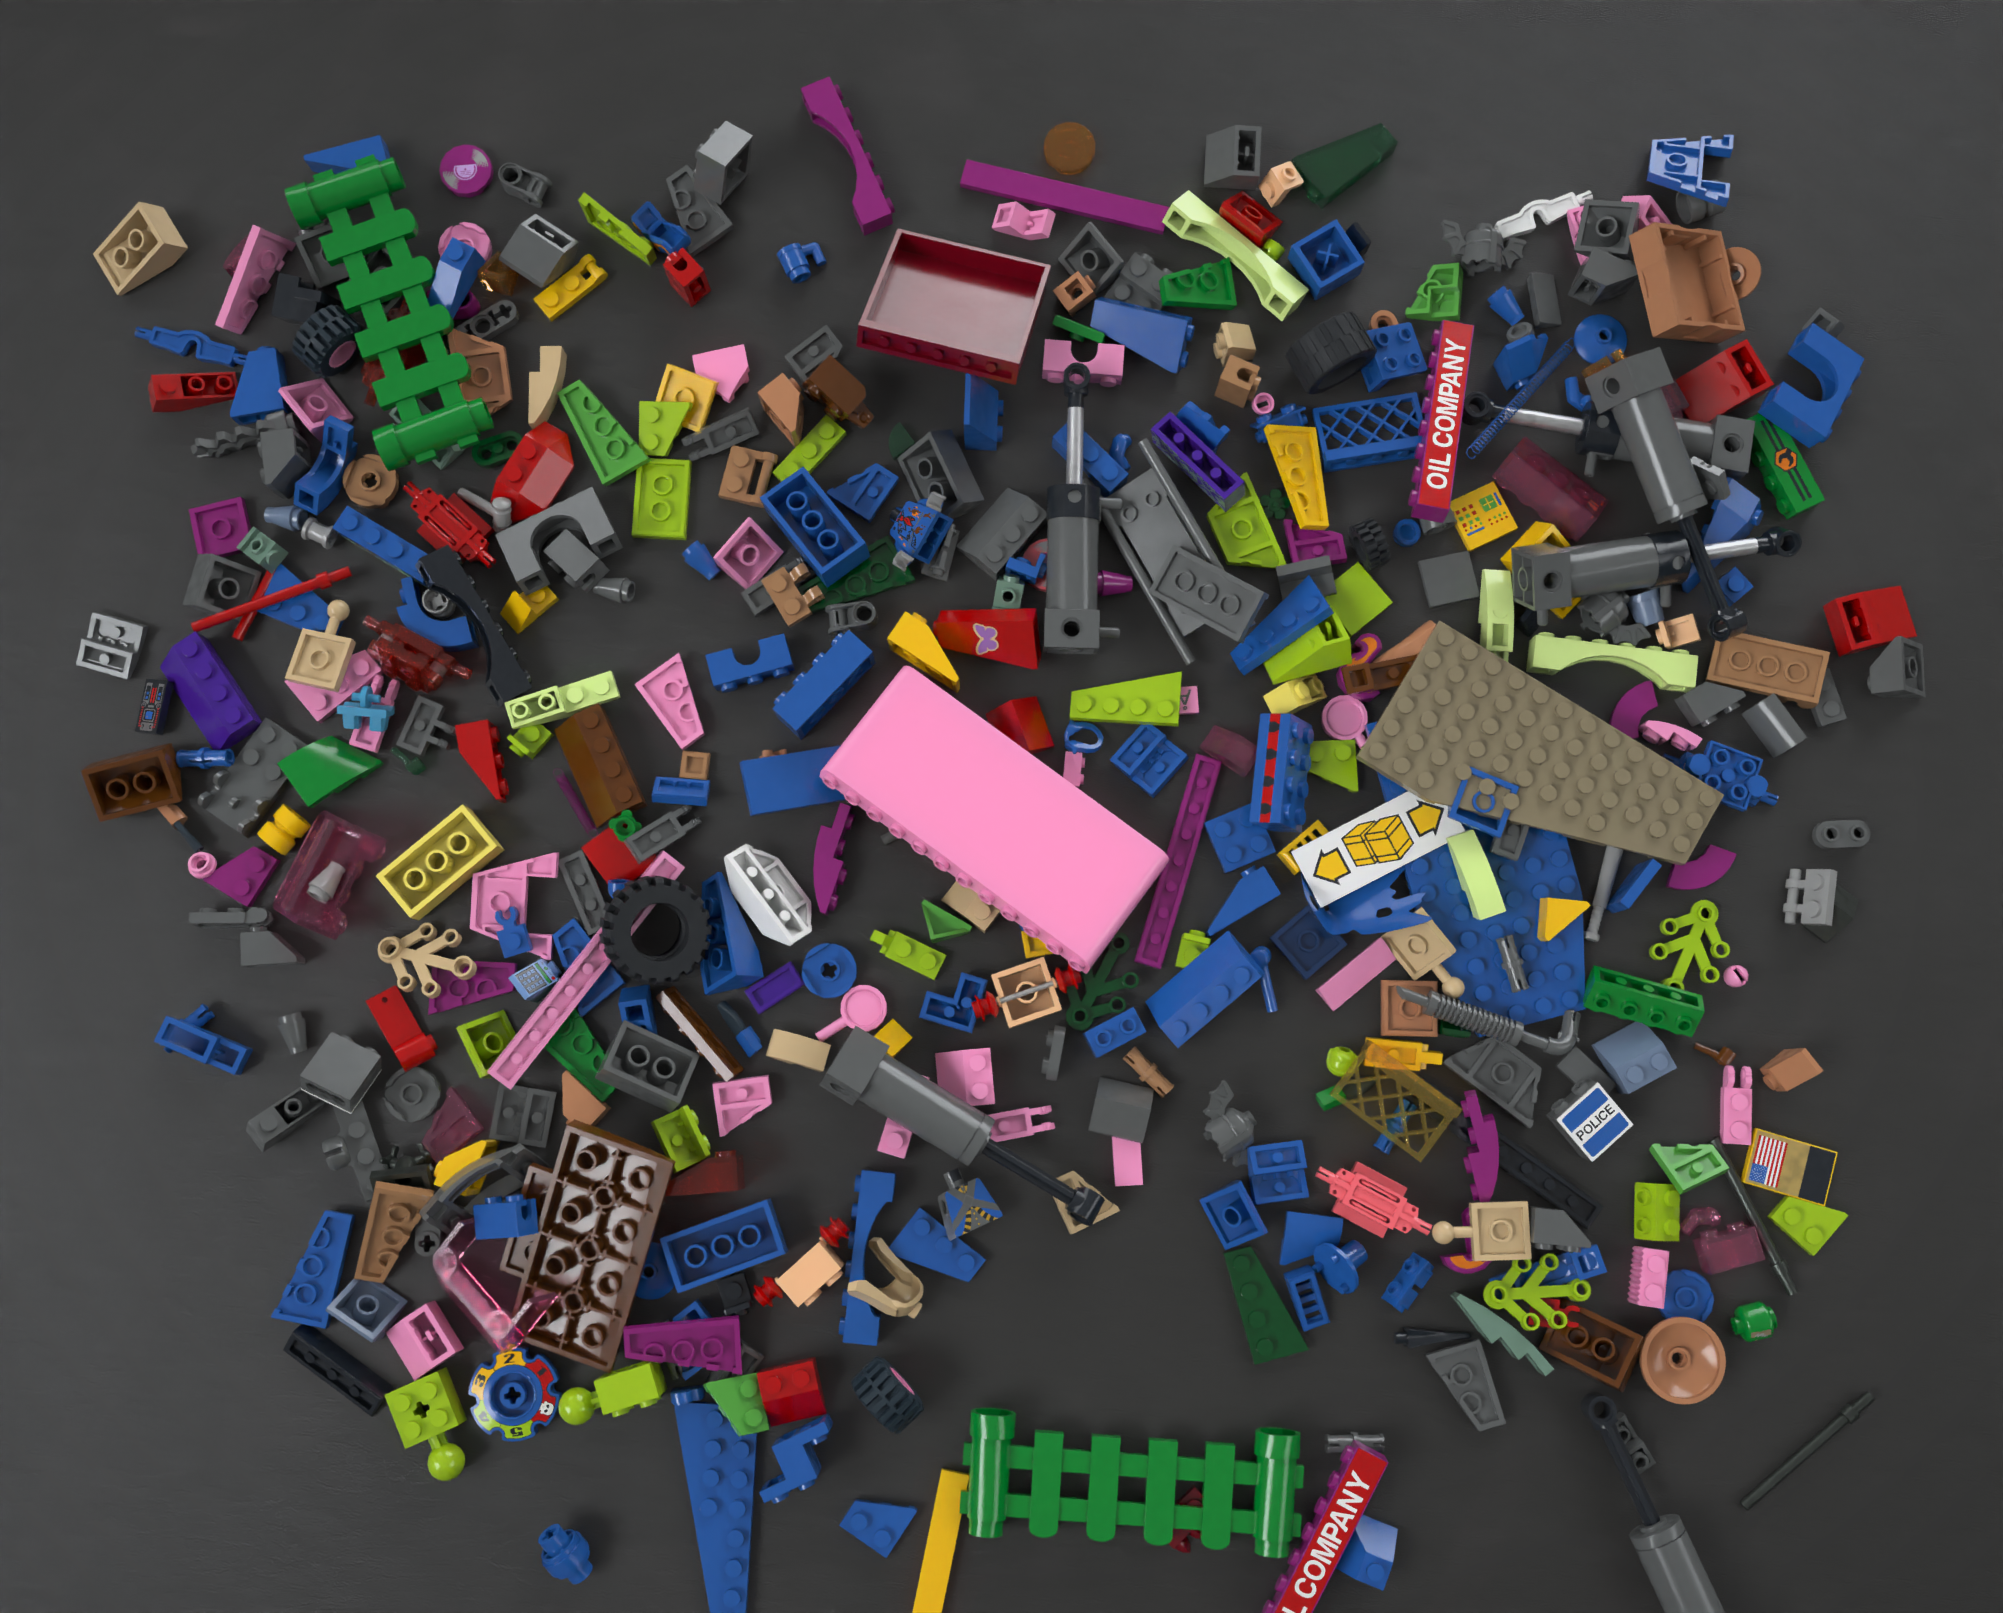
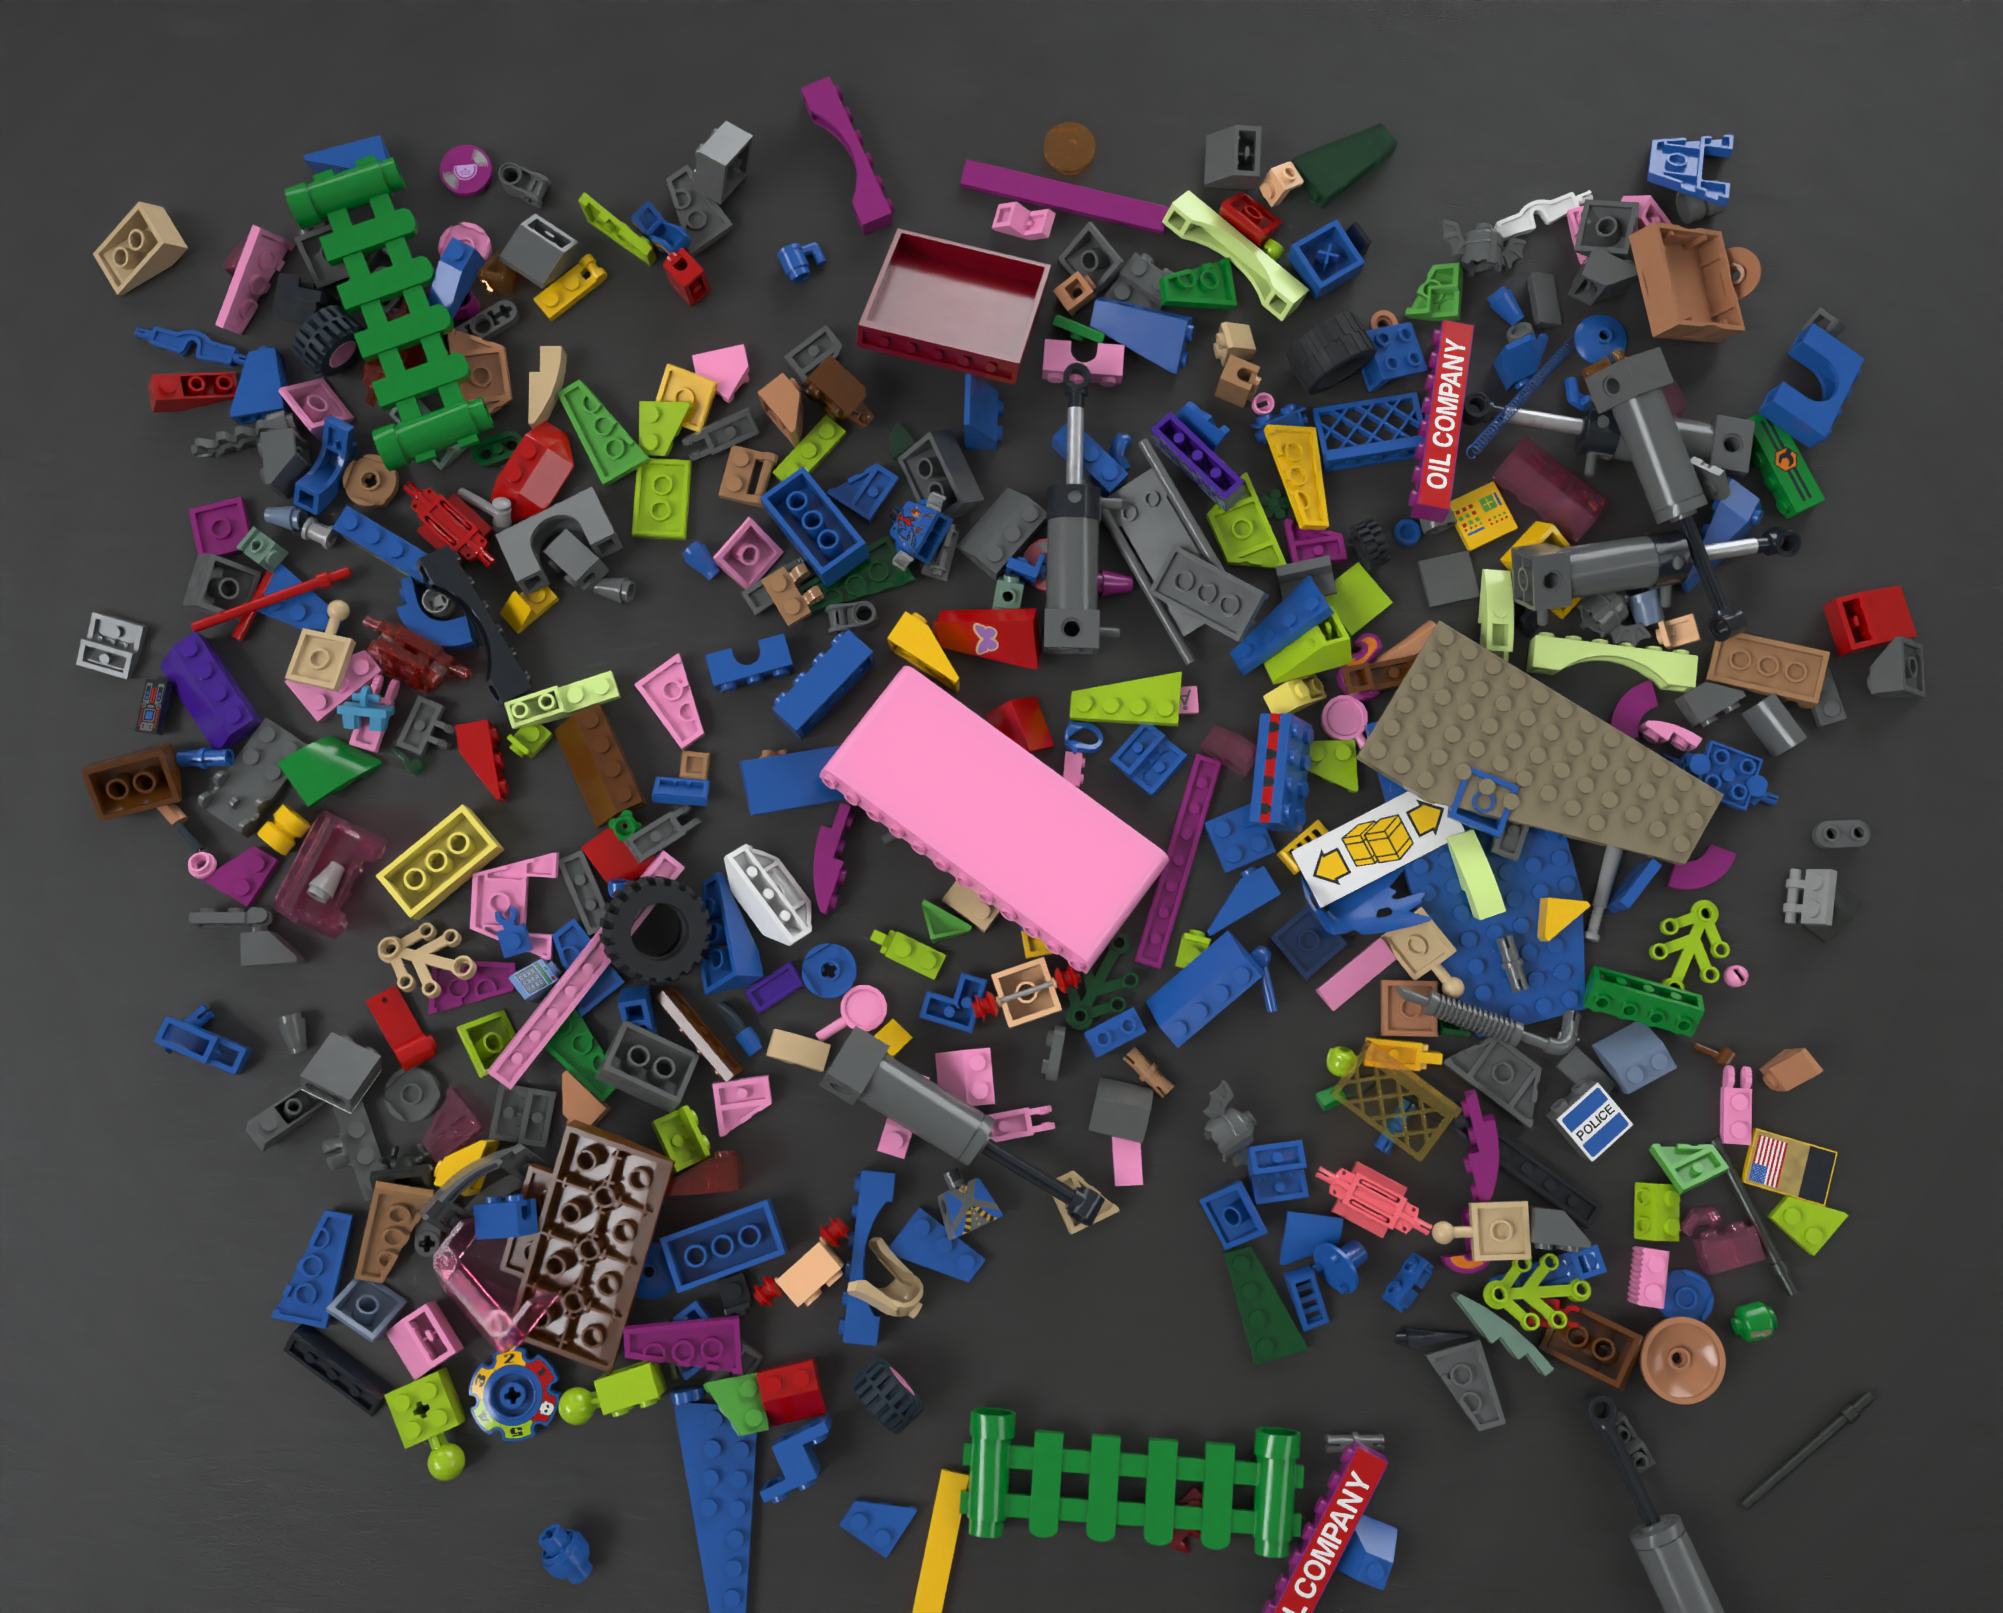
(578, 803): magenta piece -> none
(1724, 383): red slope -> none
(1734, 585): blue brick -> none

